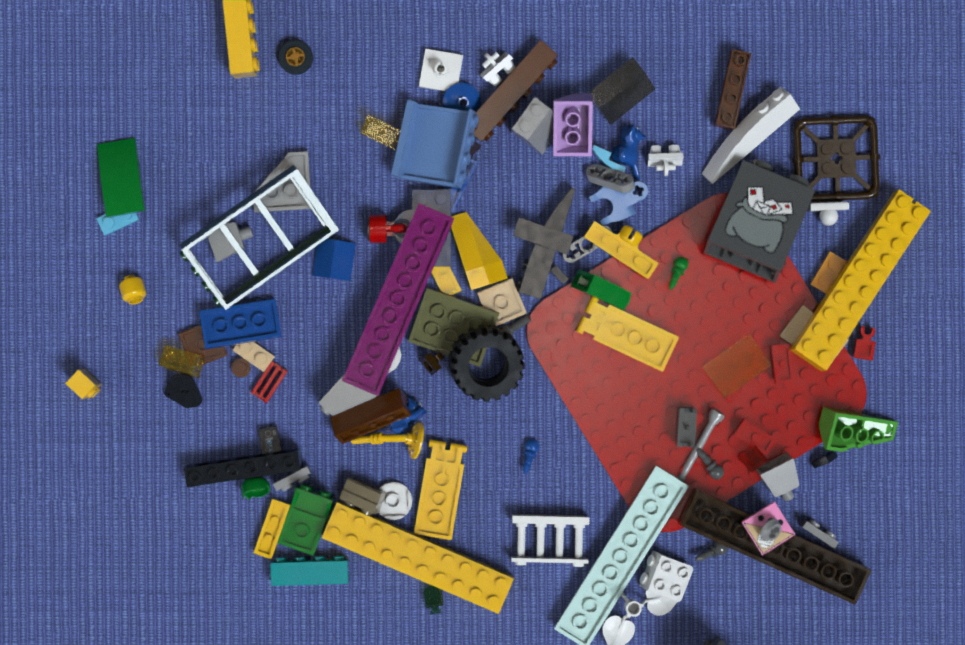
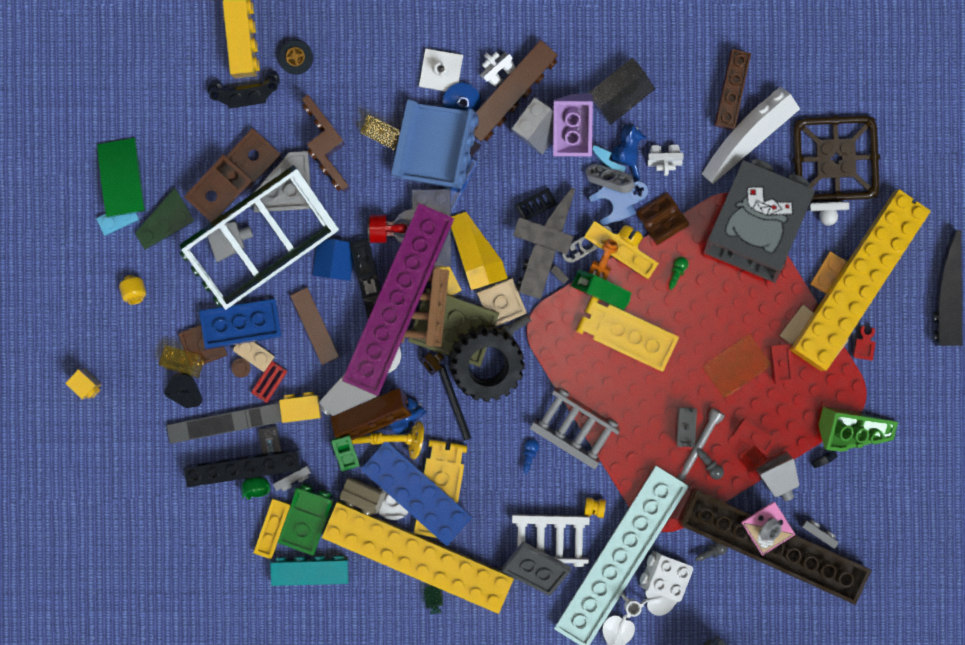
(165, 220): none -> dark green wing
(224, 423): none -> tile
(232, 175): none -> reddish brown bracket
(244, 95): none -> black plate
(300, 408): none -> yellow brick
(314, 326): none -> reddish brown tile
(325, 144): none -> reddish brown bracket
(345, 452): none -> green slope
(366, 273): none -> black slope
(416, 493): none -> blue plate
(436, 312): none -> medium nougat fence
(455, 404): none -> black bar
(533, 198): none -> black slope
(536, 568): none -> dark grey tile
(558, 436): none -> light grey fence
(595, 507): none -> yellow wheel
(610, 247): none -> orange hinge
(662, 218): none -> reddish brown slope
(949, 296): none -> black slope

